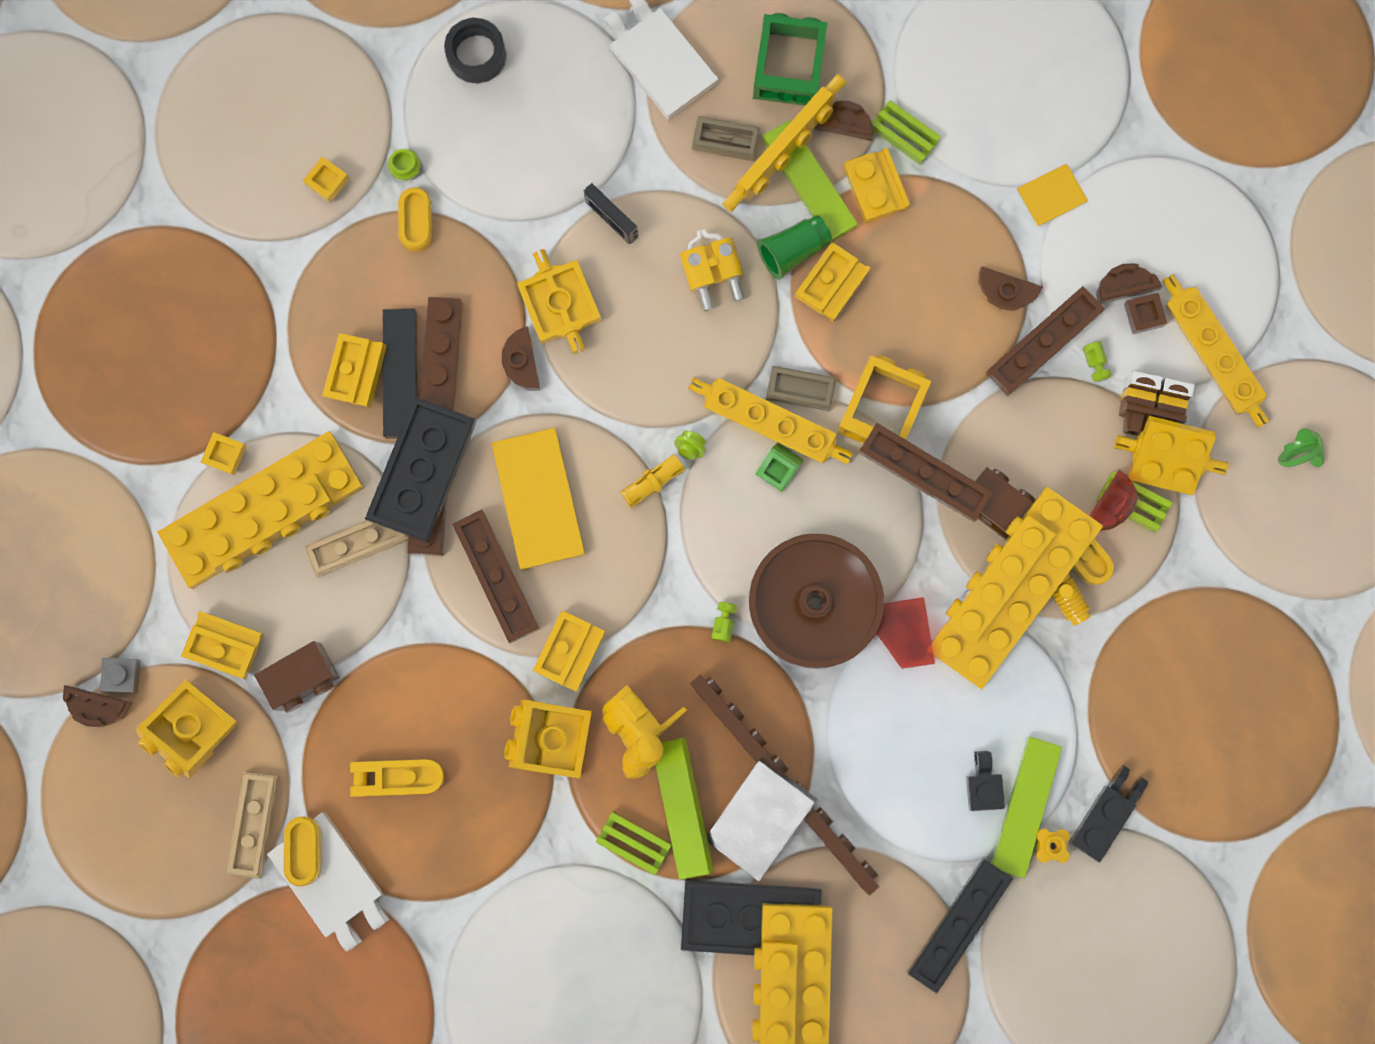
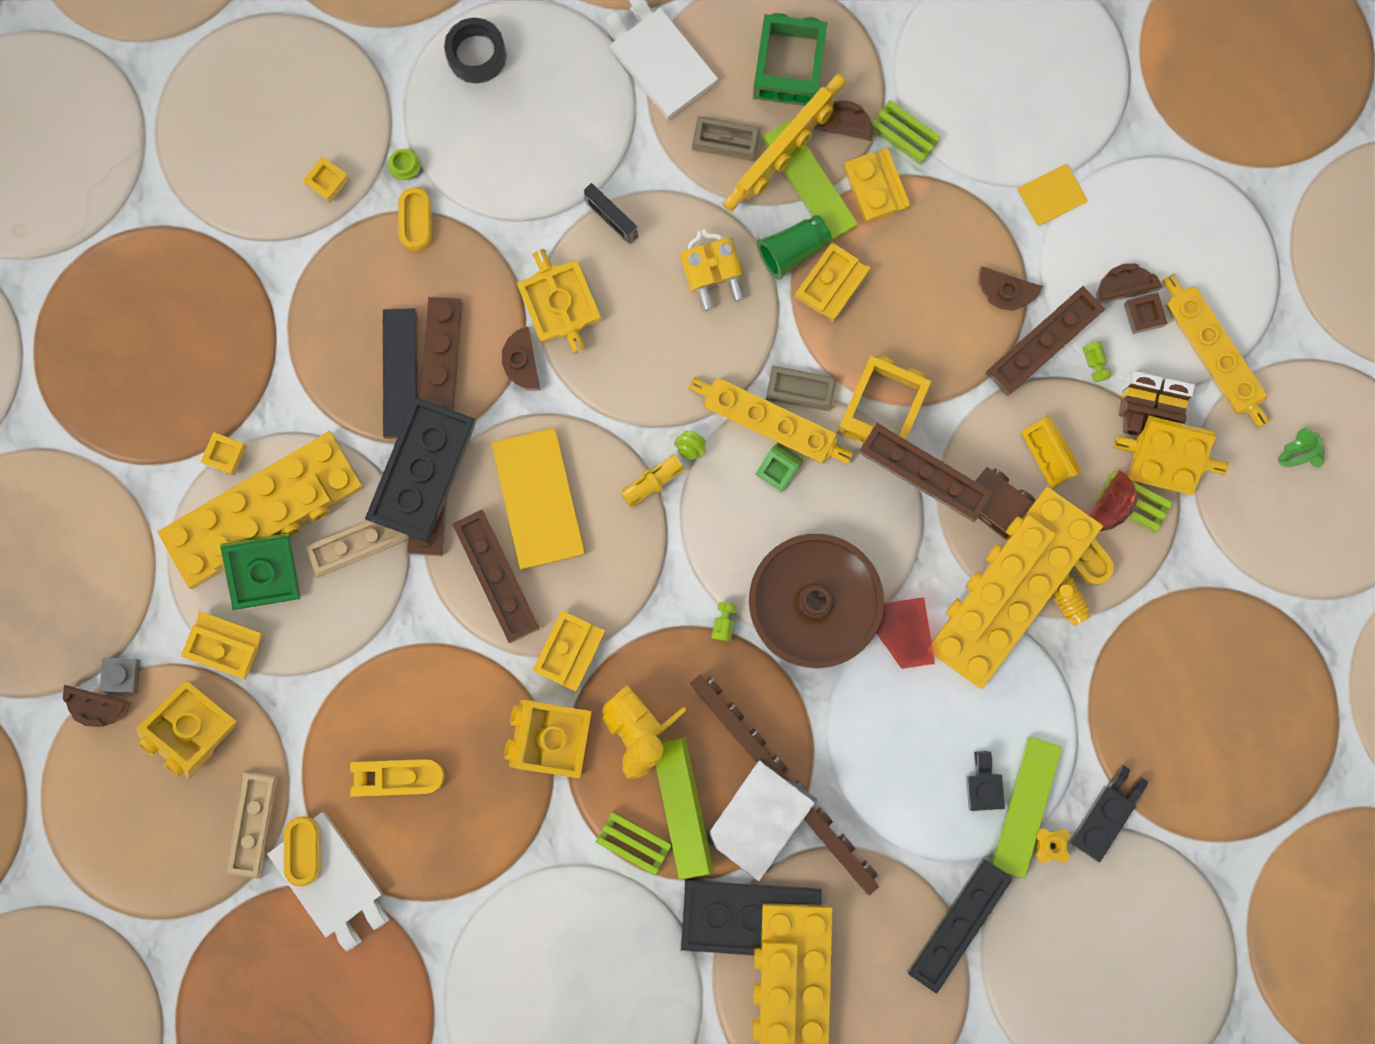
(260, 571): none -> green tile
(297, 677): reddish brown brick -> none
(354, 370): yellow plate -> none
(1051, 452): none -> yellow plate

